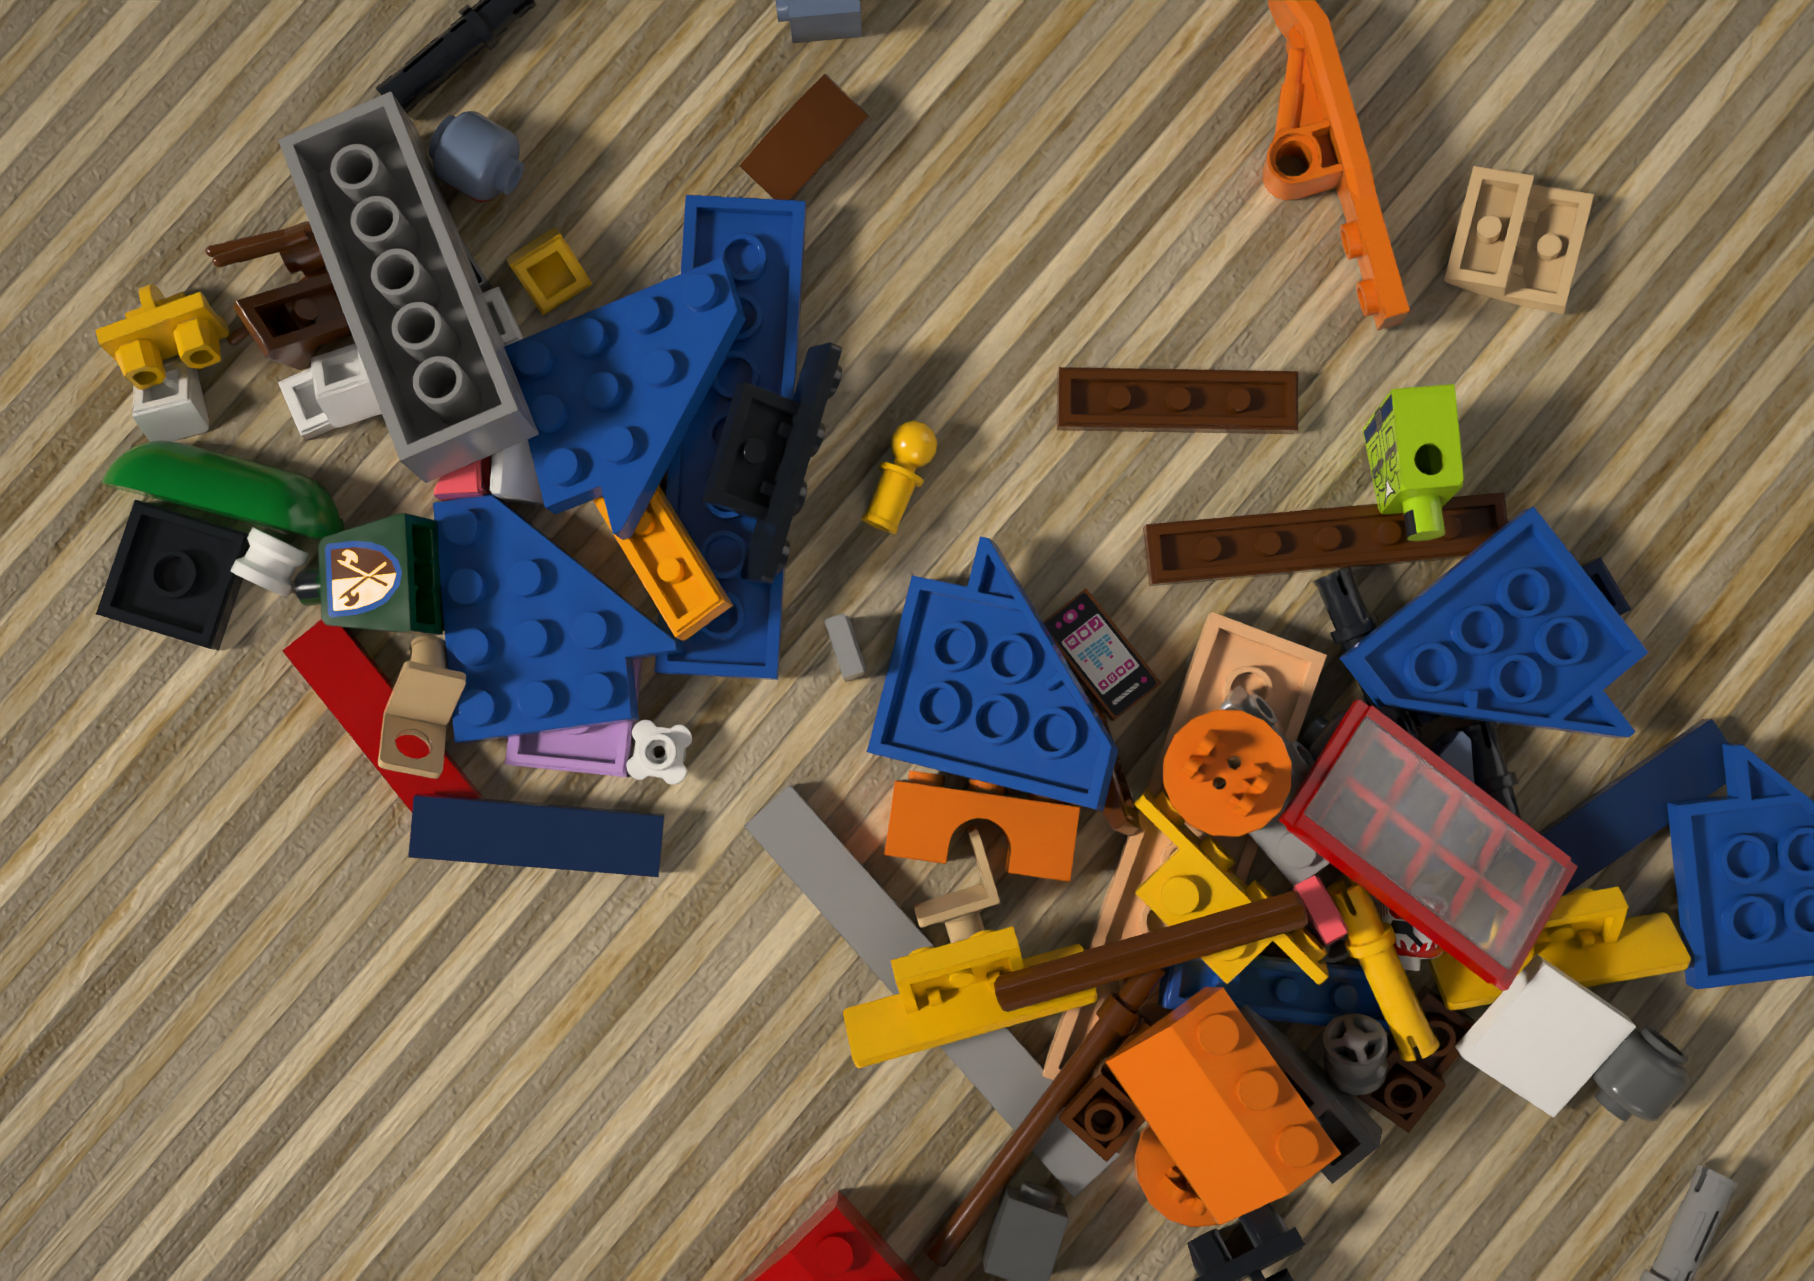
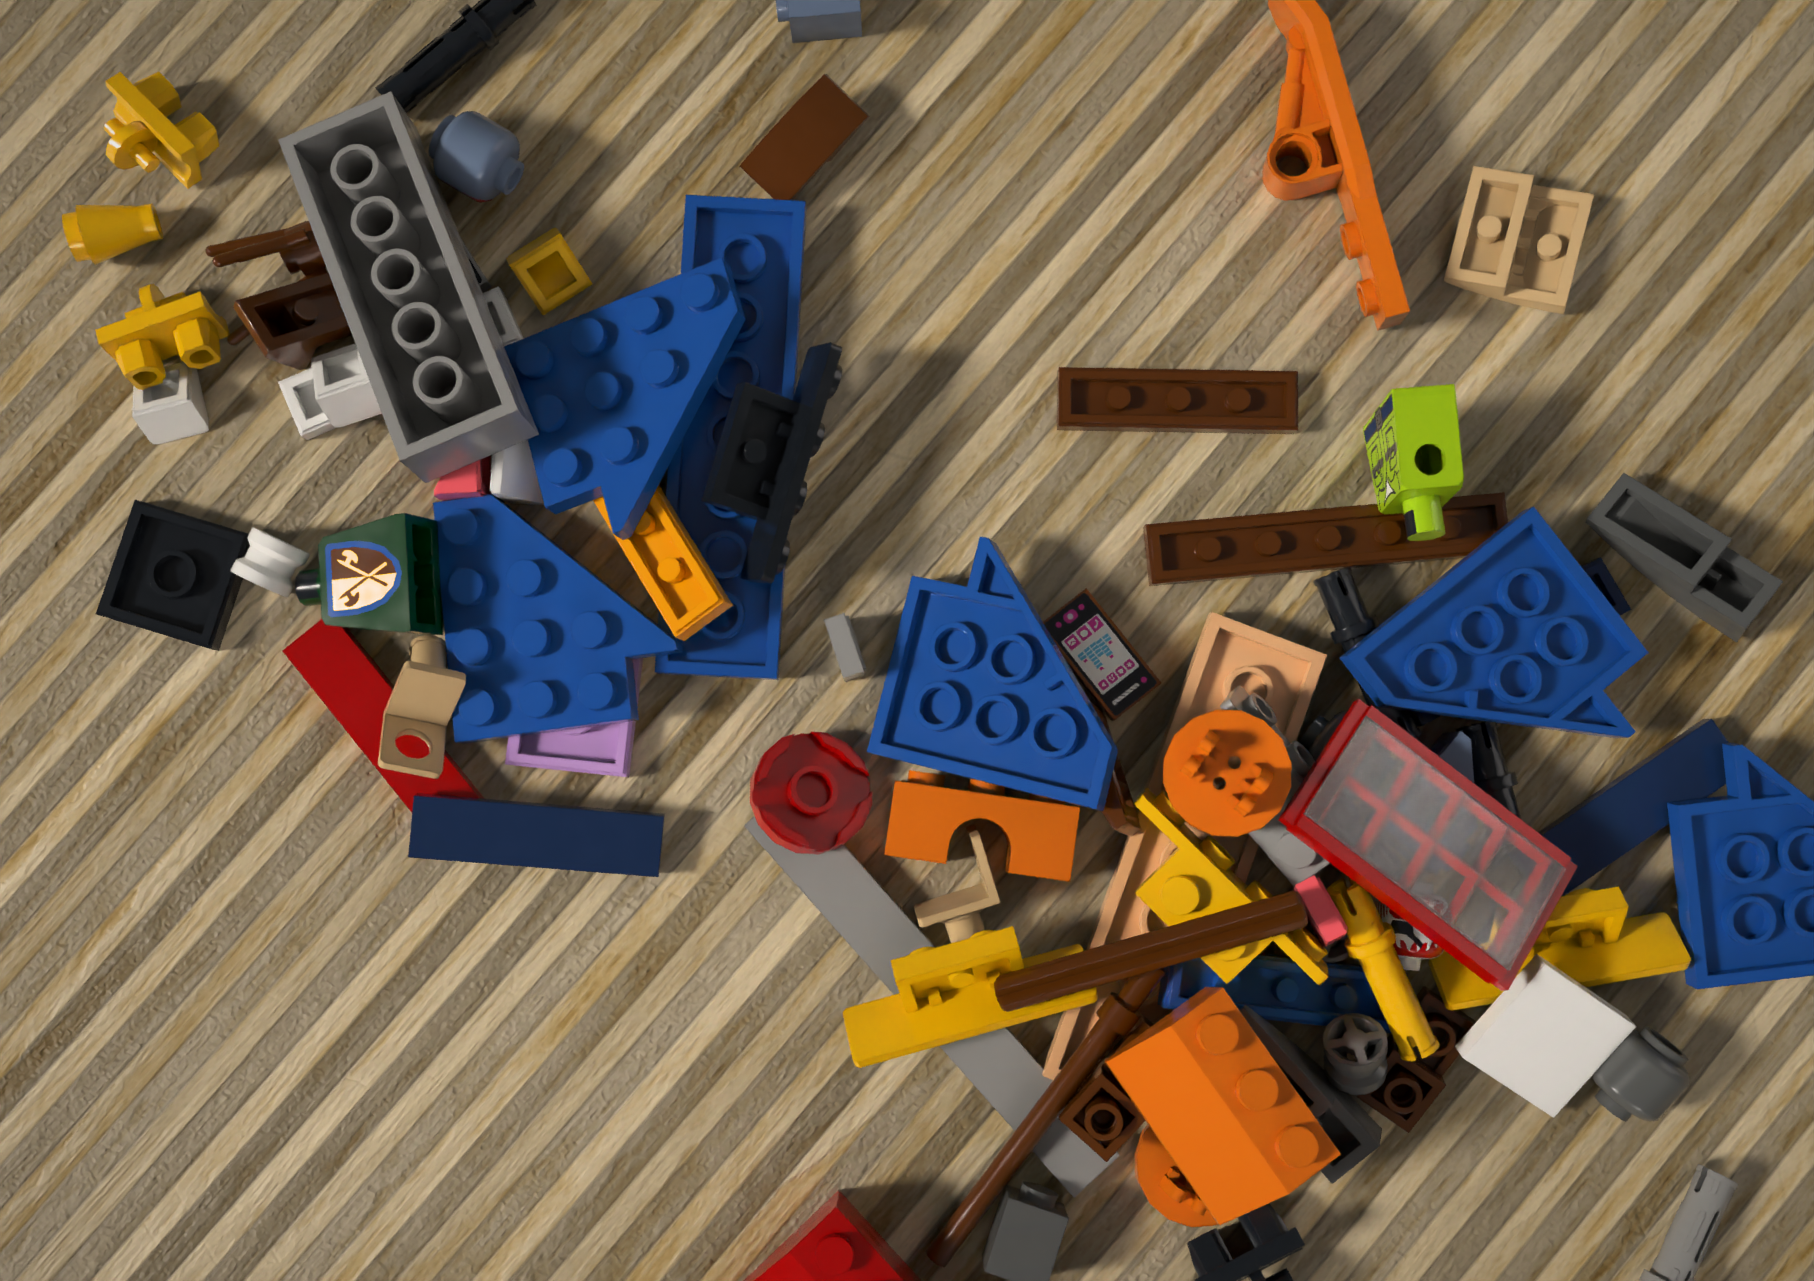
(109, 230): none -> yellow cone
(147, 137): none -> yellow hips
(226, 487): green brick -> none
(671, 765): white plate -> none
(810, 793): none -> red tile
(913, 447): yellow pin -> none
(1683, 556): none -> dark grey slope

